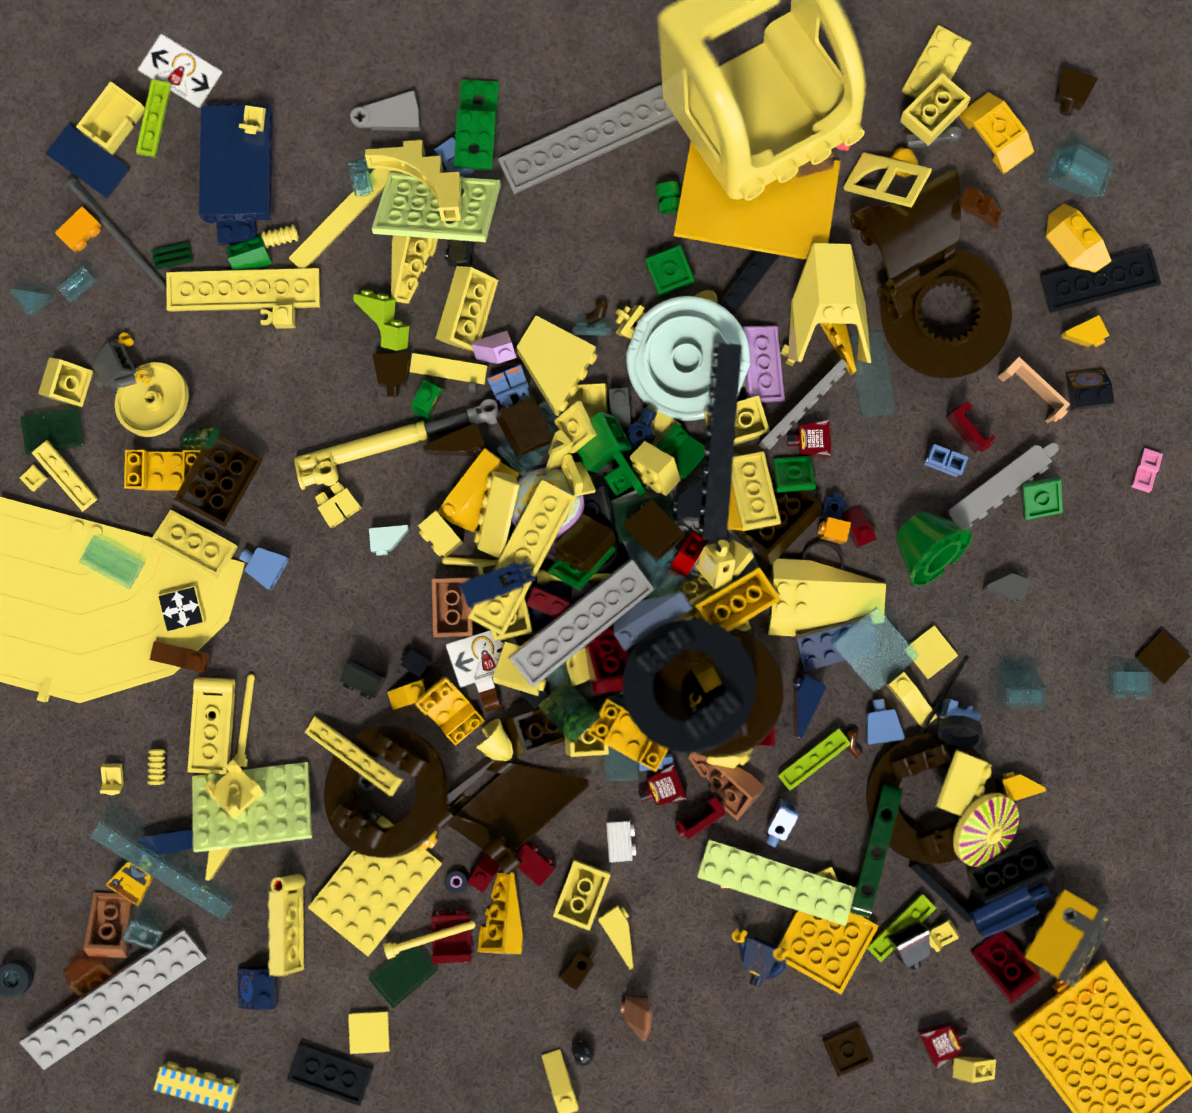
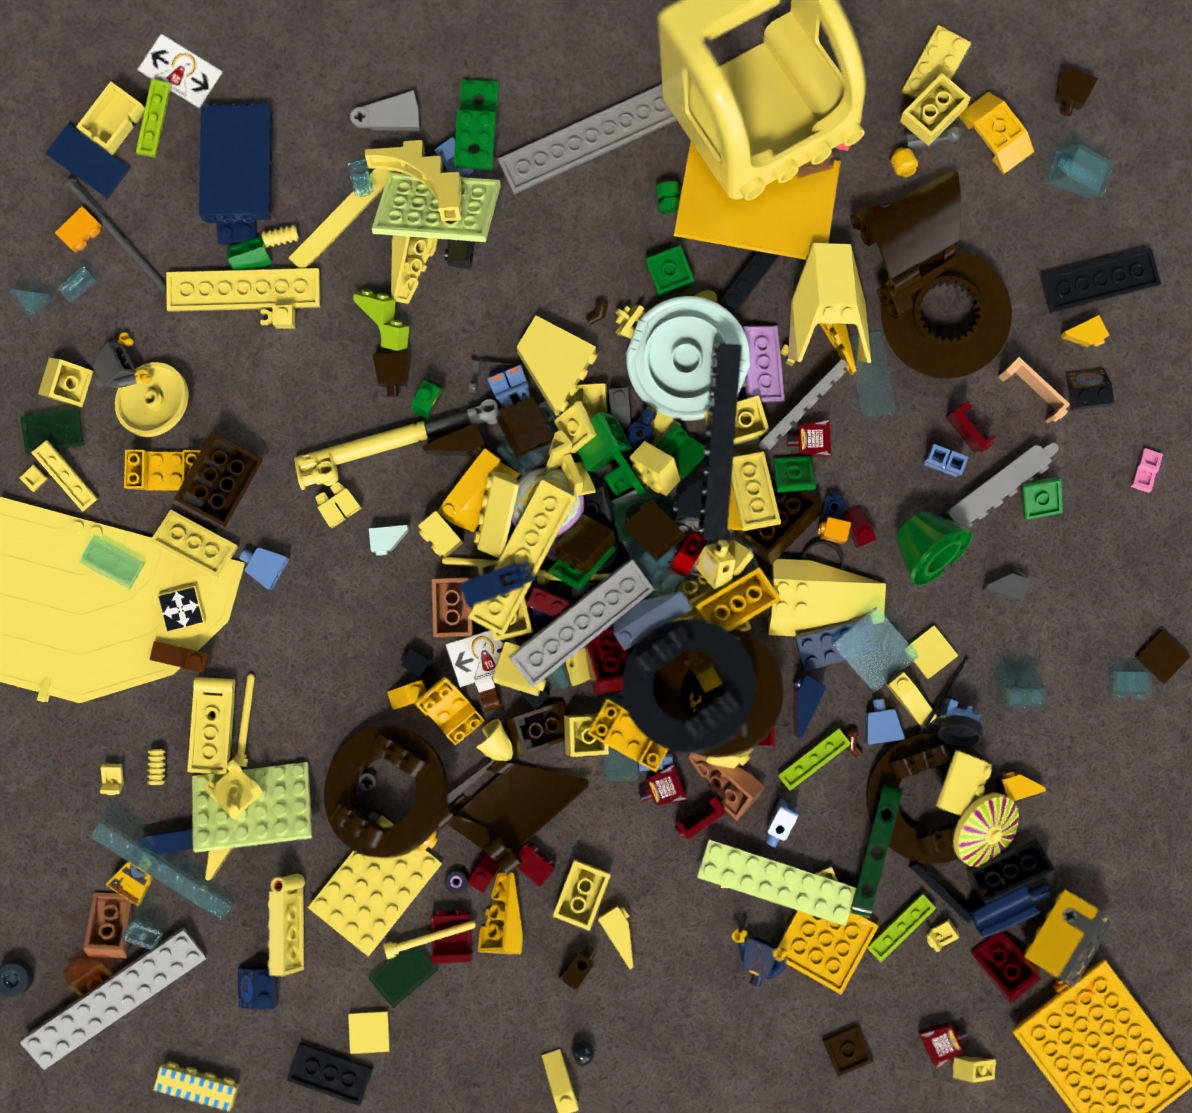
(156, 259): dark green tile -> none
(199, 438): dark green plate -> none
(253, 119): light yellow bracket -> none
(353, 756): light yellow tile -> none
(362, 678): black slope -> none
(448, 368): light yellow tile -> none
(466, 307): light yellow slope -> none
(494, 348): lavender slope -> none
(569, 711): clear green plate -> none
(582, 329): clear light blue plate -> none
(619, 841): white brick -> none
(637, 1015): nougat wedge -> none
(871, 162): light yellow window -> none
(911, 944): torso -> none
(981, 206): reddish brown slope -> none
(1076, 239): yellow wedge -> none

